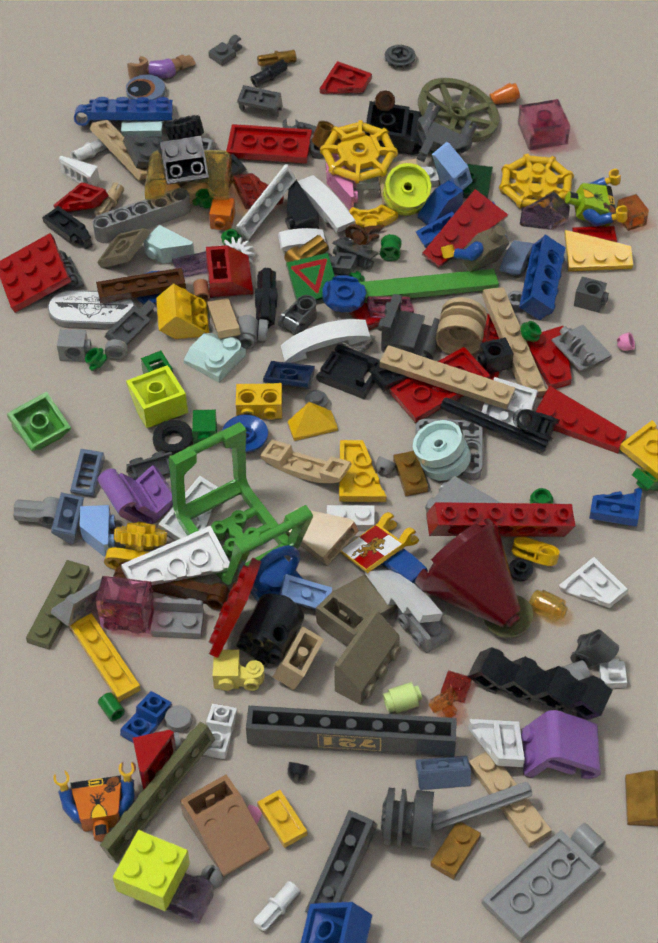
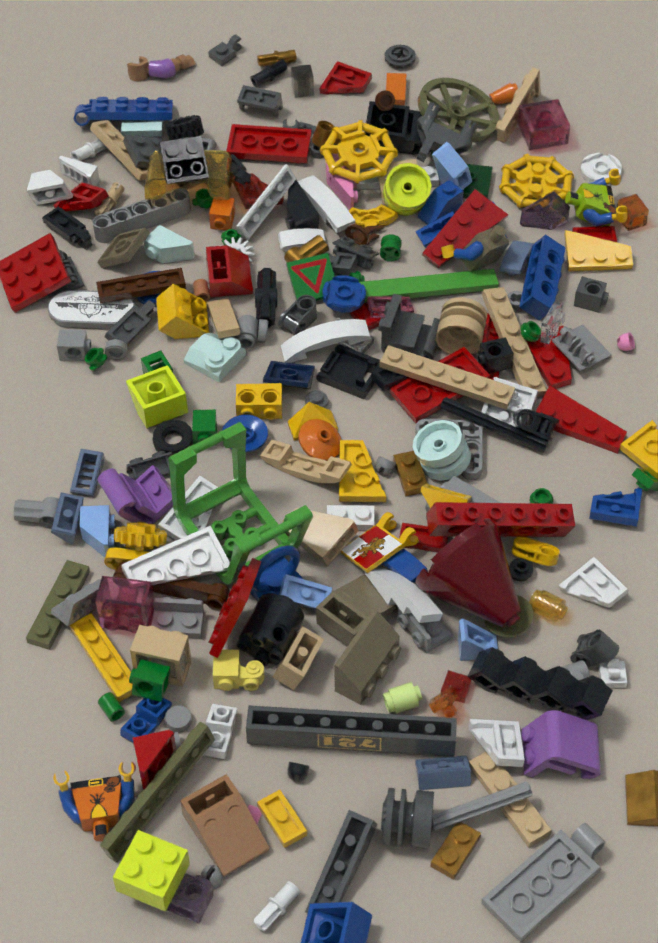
(39, 422): bright green slope -> none
(47, 188): none -> white slope
(145, 86): tile -> none
(150, 680): none -> green brick
(163, 648): none -> tan piece
(196, 264): clear purple tile -> none
(242, 176): none -> black plate
(302, 81): none -> clear smoke brick
(314, 444): none -> orange dish
(397, 86): none -> orange tile
(425, 542): none -> red tile
(437, 494): none -> yellow slope
(473, 640): none -> light blue slope
(529, 89): none -> tan wing
(552, 321): none -> clear plate
(598, 166): none -> white tile

